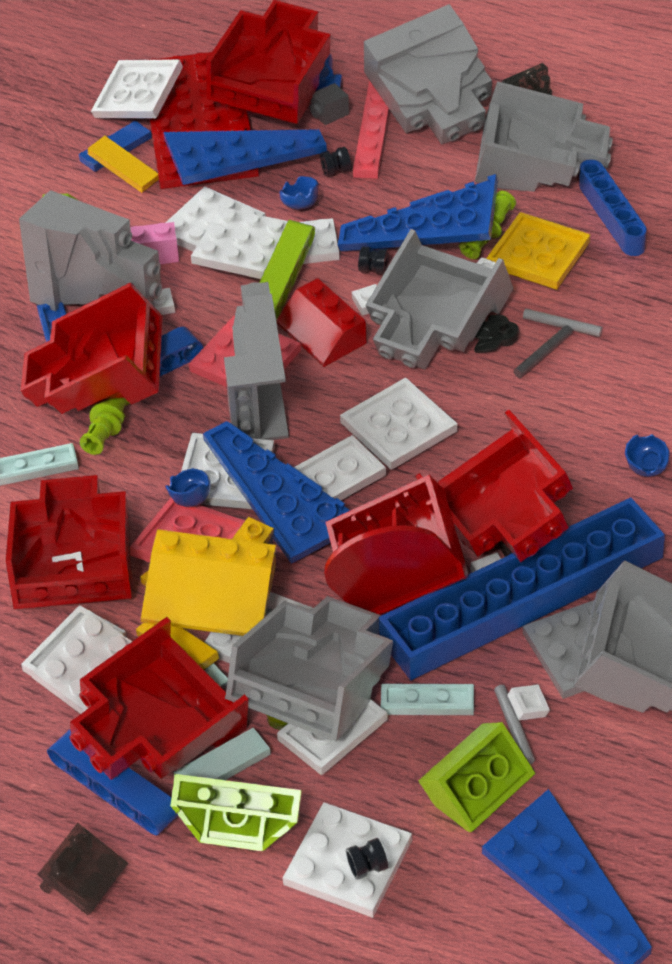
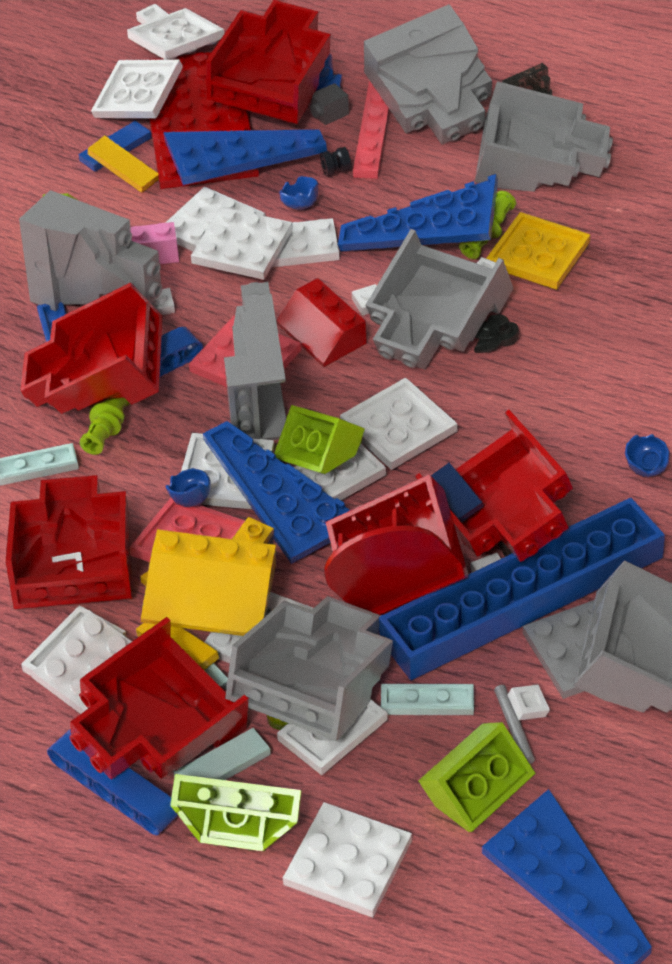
(81, 869): clear smoke plate -> none
(150, 13): none -> white plate
(176, 34): none -> white plate
(287, 261): lime beam -> none
(317, 440): none -> lime slope
(366, 858): black wheel -> none
(373, 260): black wheel -> none
(459, 495): none -> dark blue tile
(543, 351): flat silver bar -> none
(558, 321): light grey bar -> none
(612, 207): blue beam -> none

